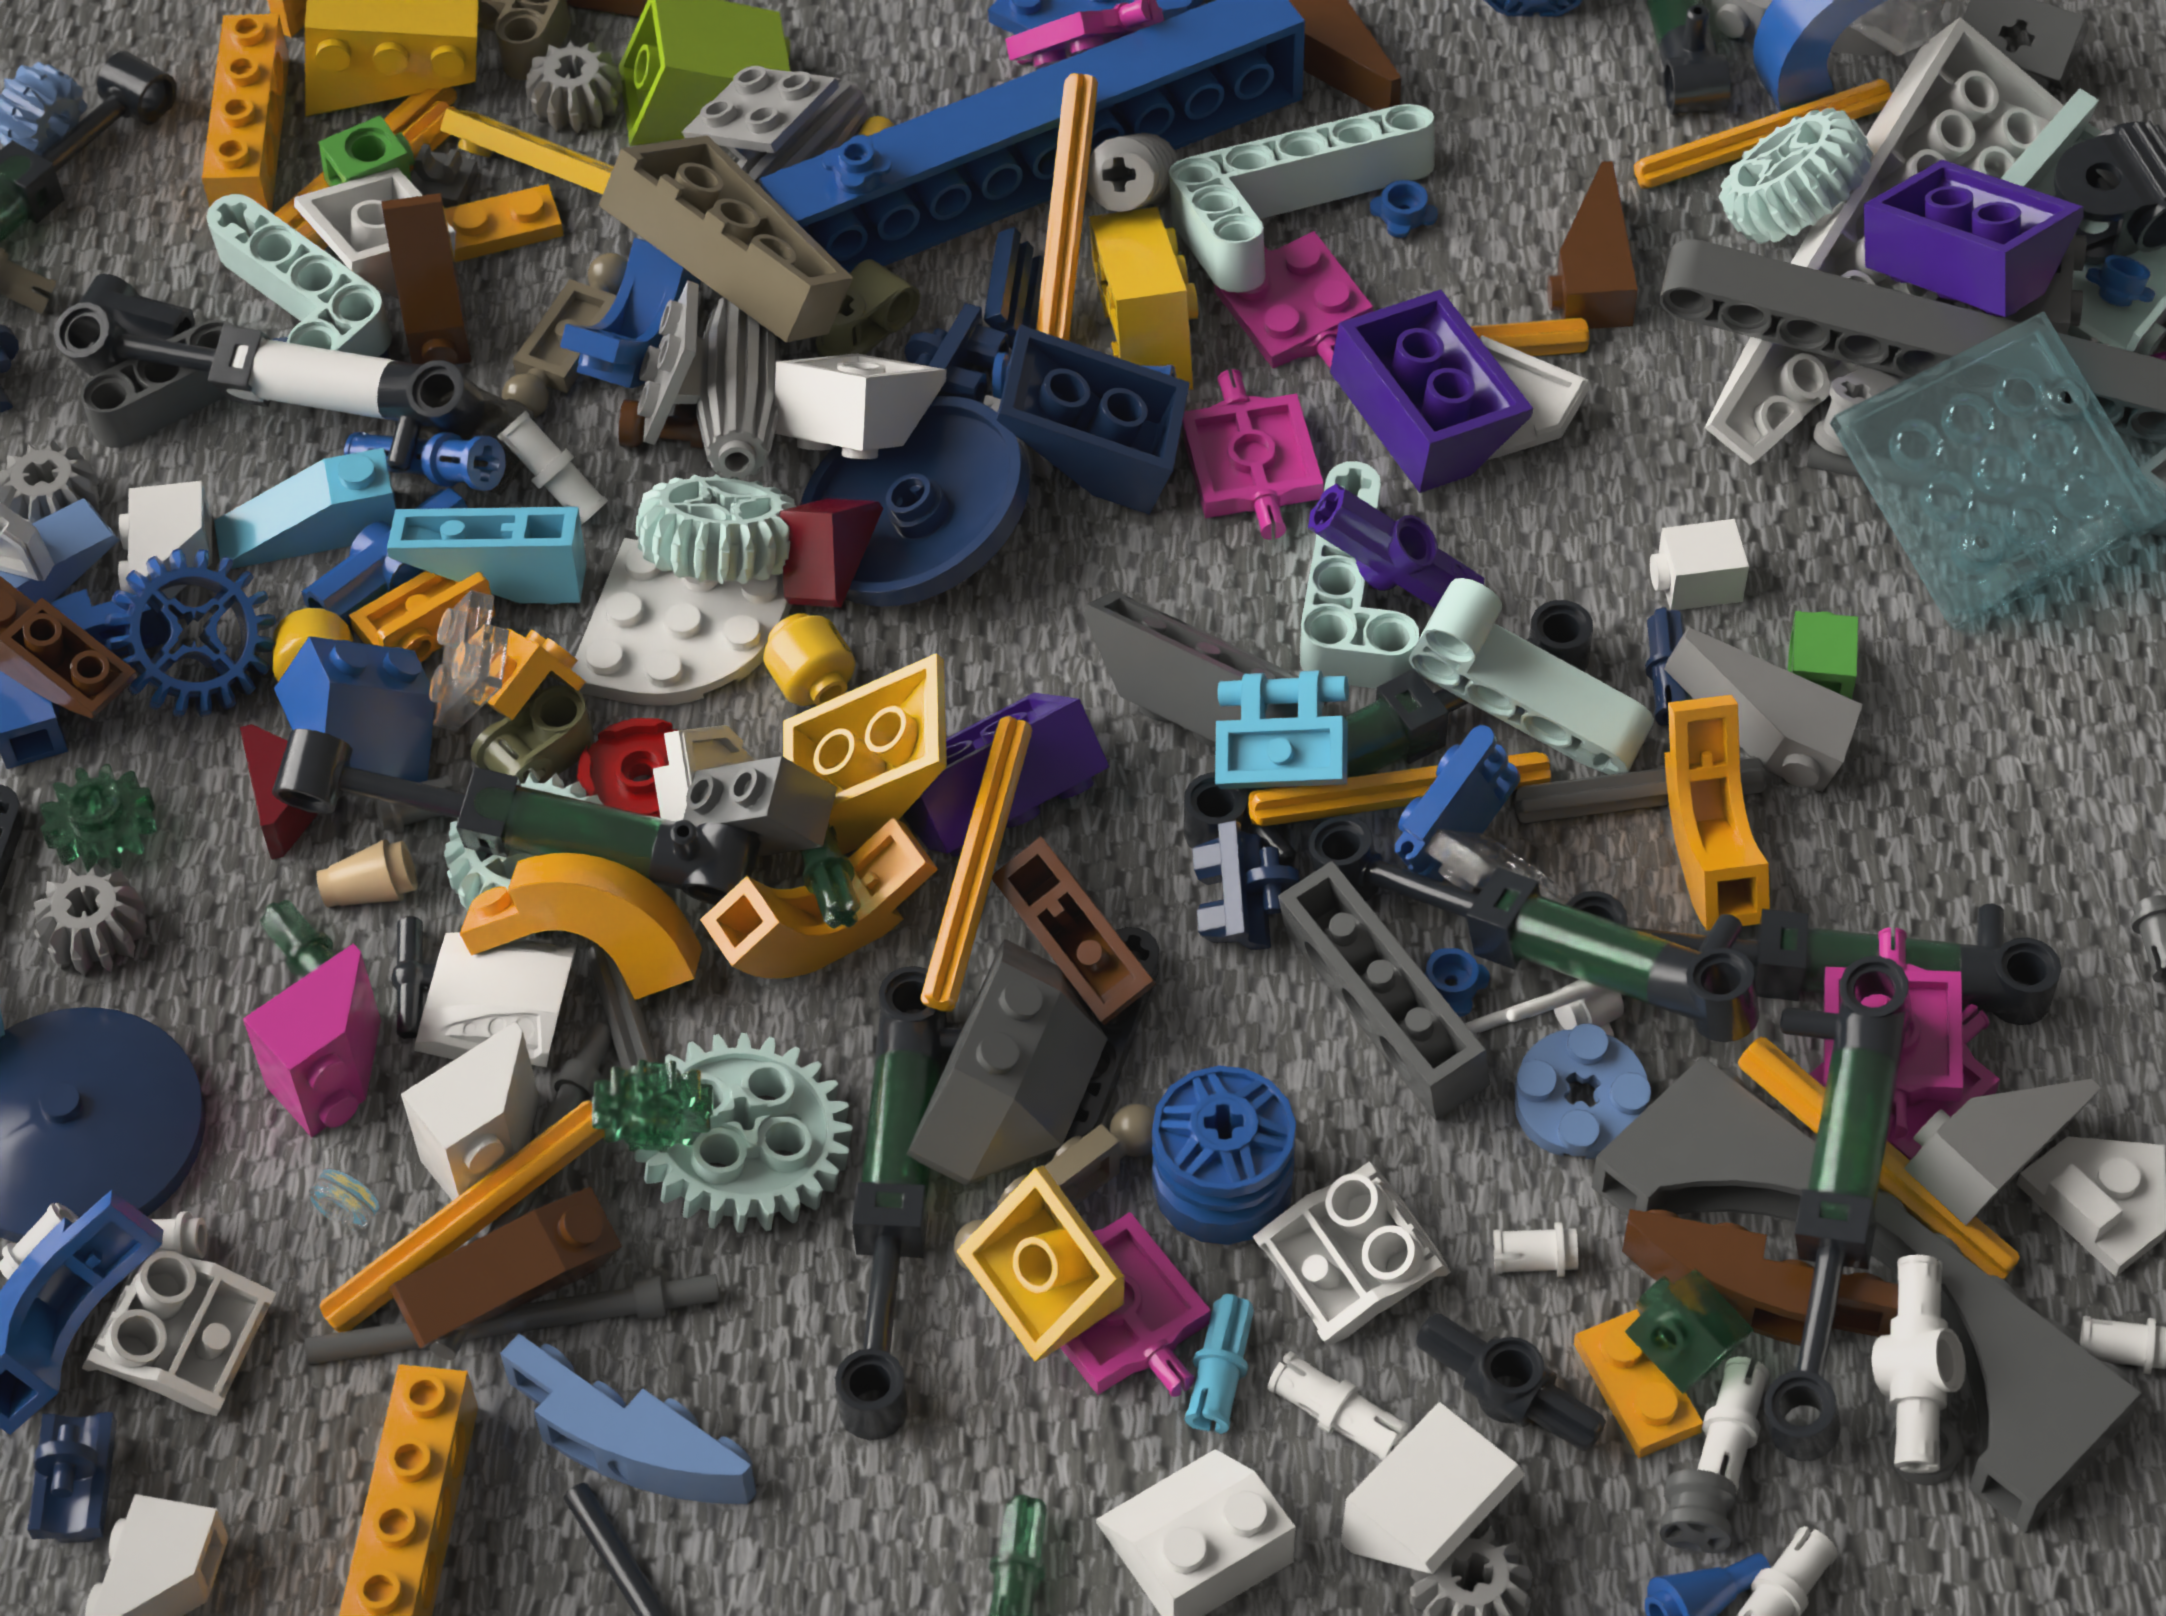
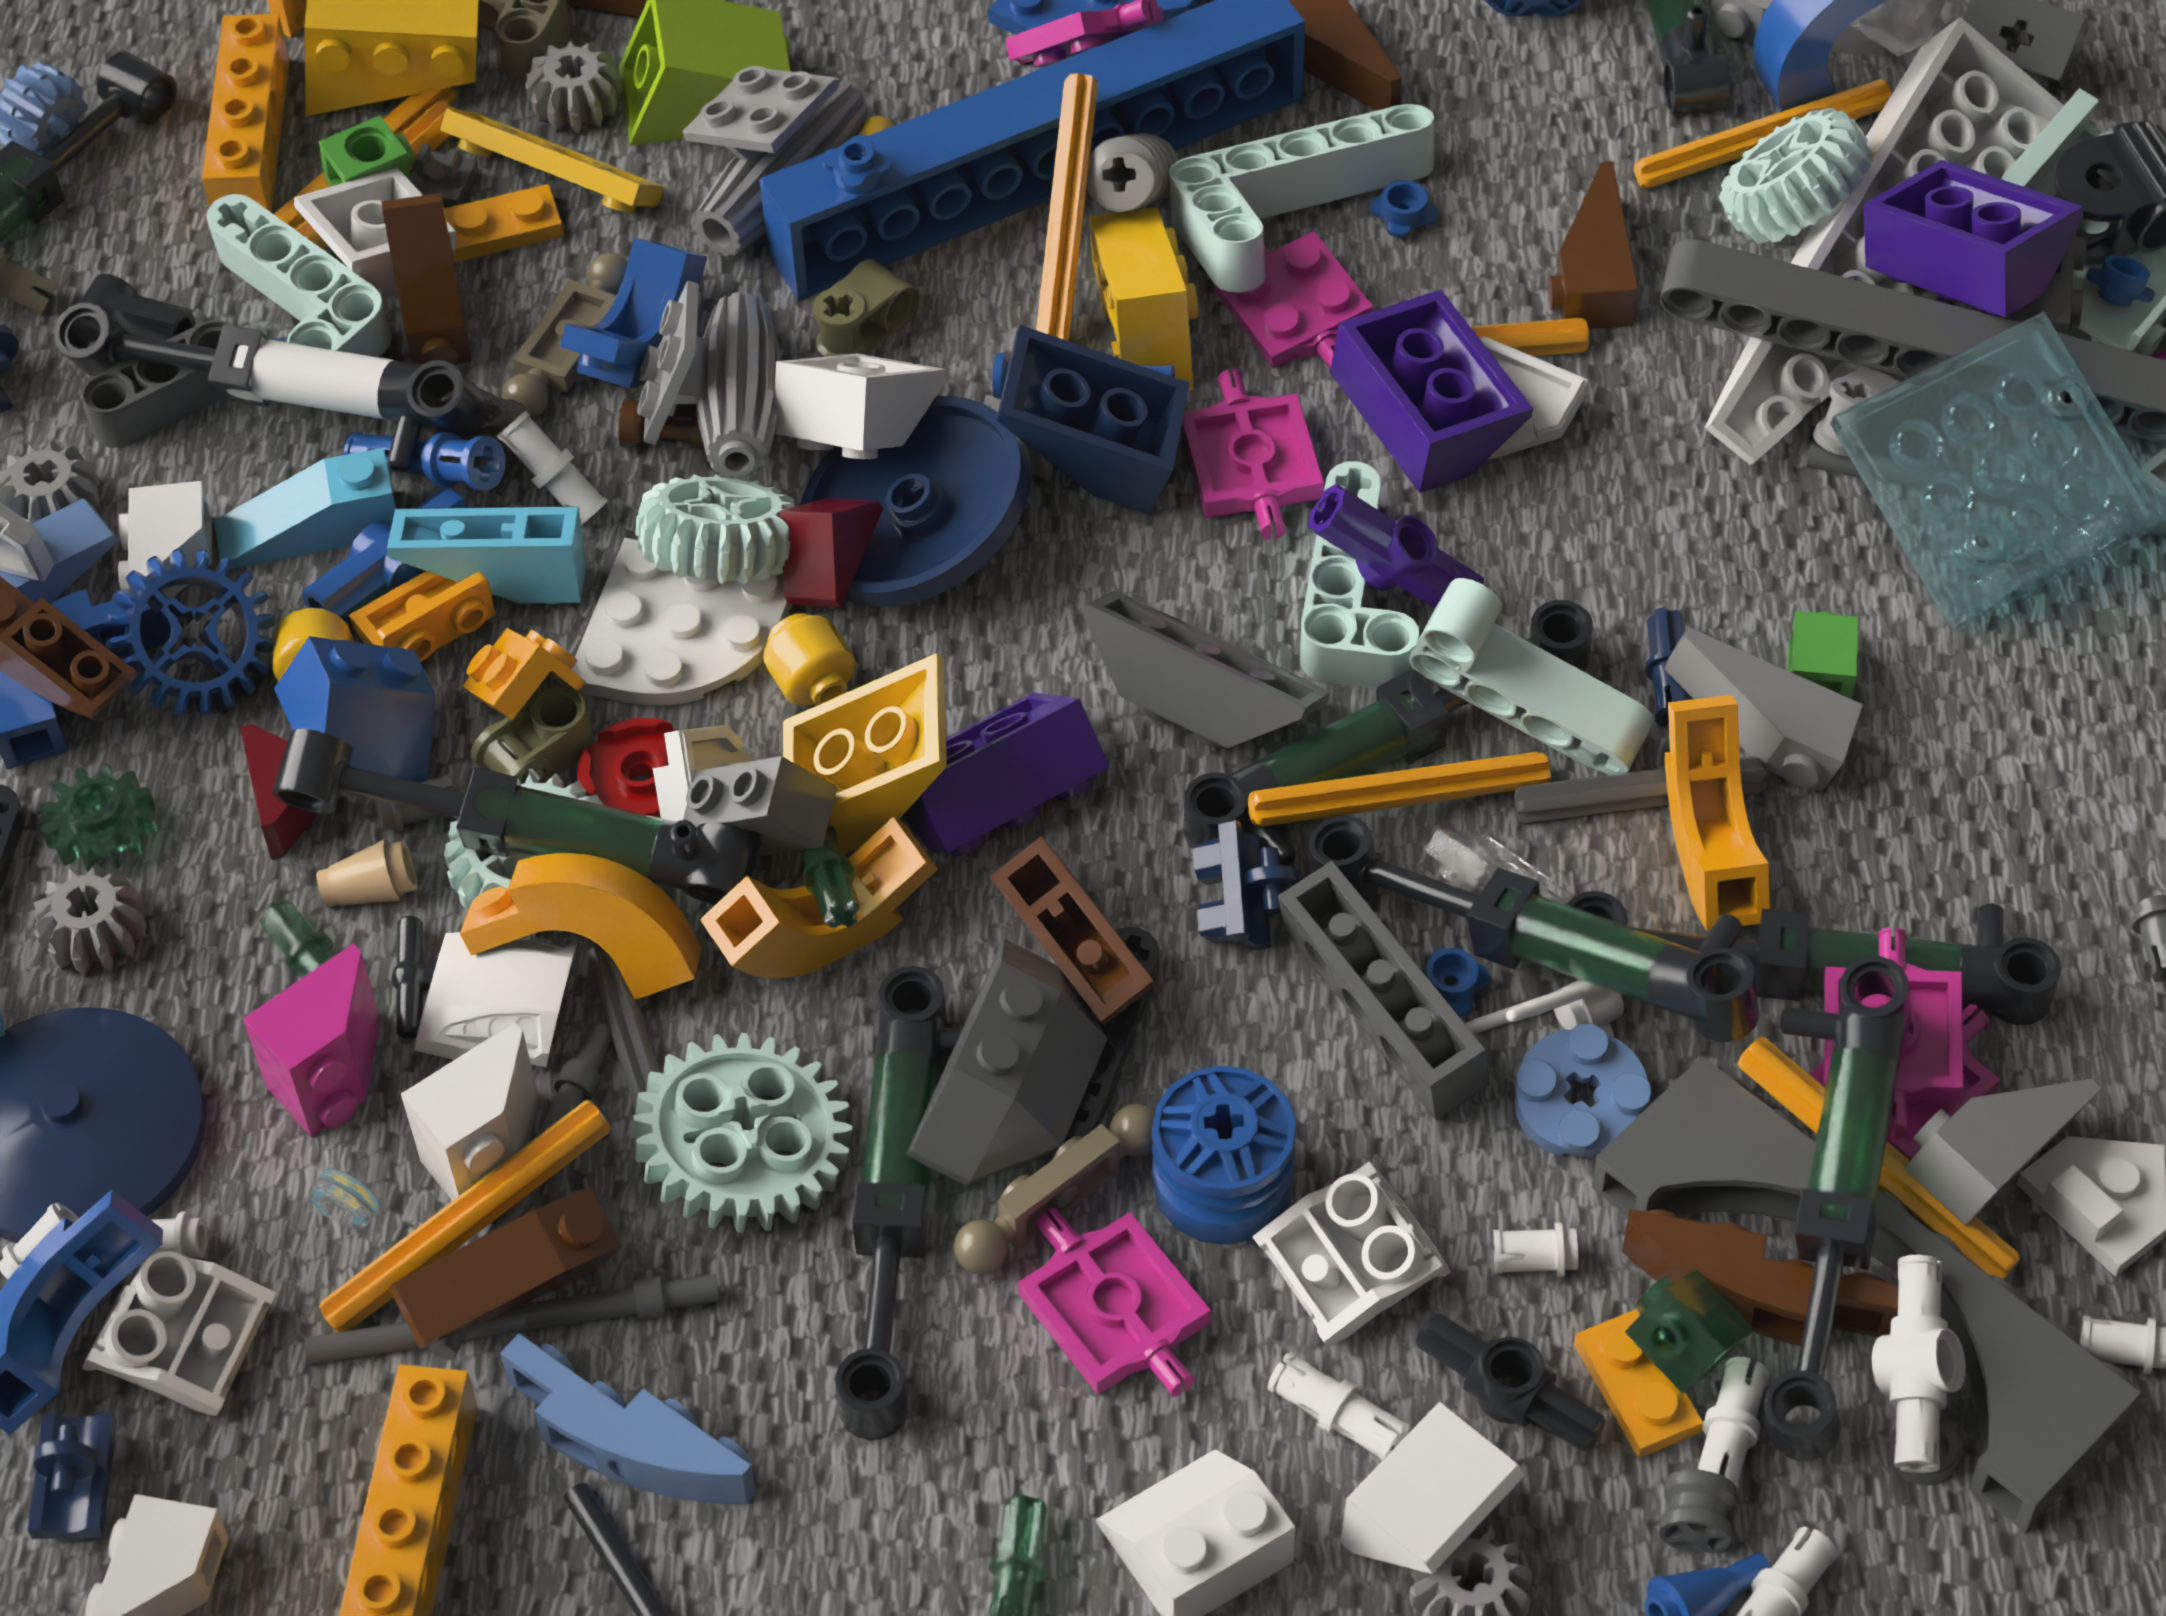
(470, 662): clear plate -> none
(652, 1106): clear green gear -> none
(727, 234): dark tan wedge -> none
(958, 350): dark blue hips -> none
(976, 864): light orange axle -> none
(1013, 285): tile -> none
(1043, 1266): yellow slope -> none
(1220, 1364): medium azure axle -> none
(1282, 750): medium azure plate -> none
(1464, 797): blue plate -> none
(1700, 565): white brick -> none

